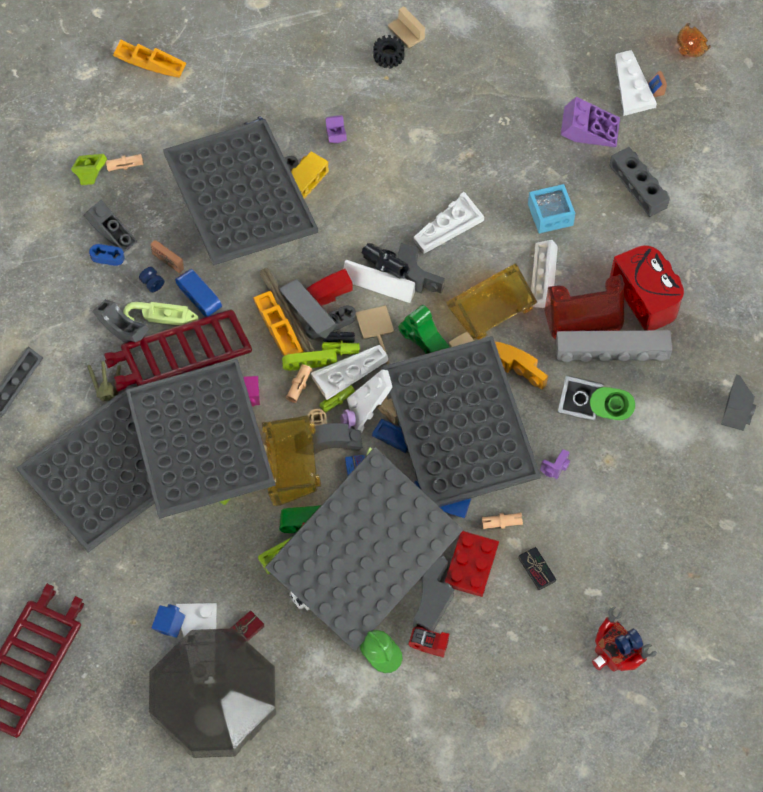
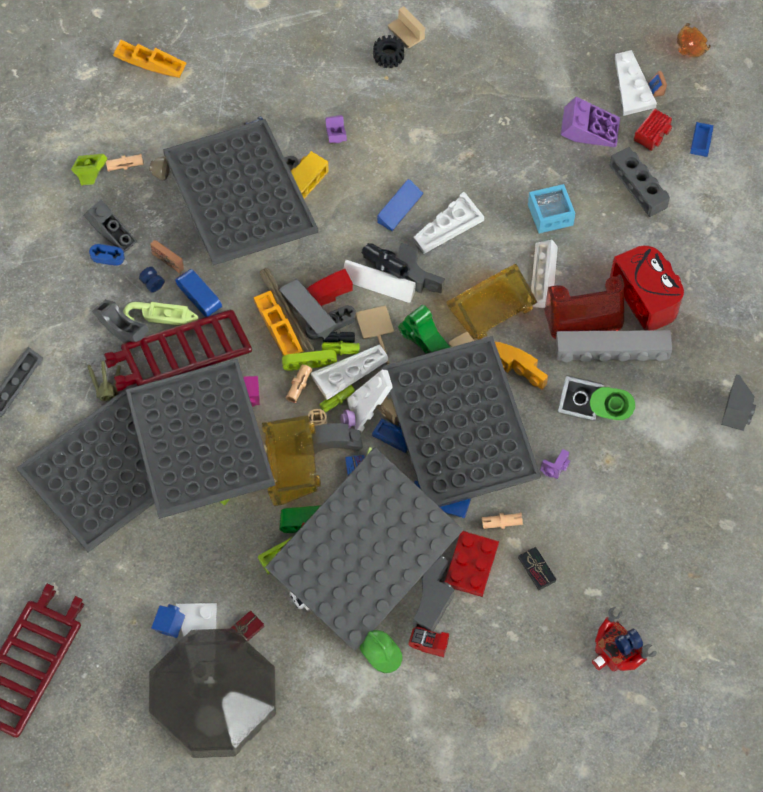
(160, 168): none -> dark tan cone
(399, 205): none -> slope
(653, 129): none -> red brick
(701, 139): none -> blue tile

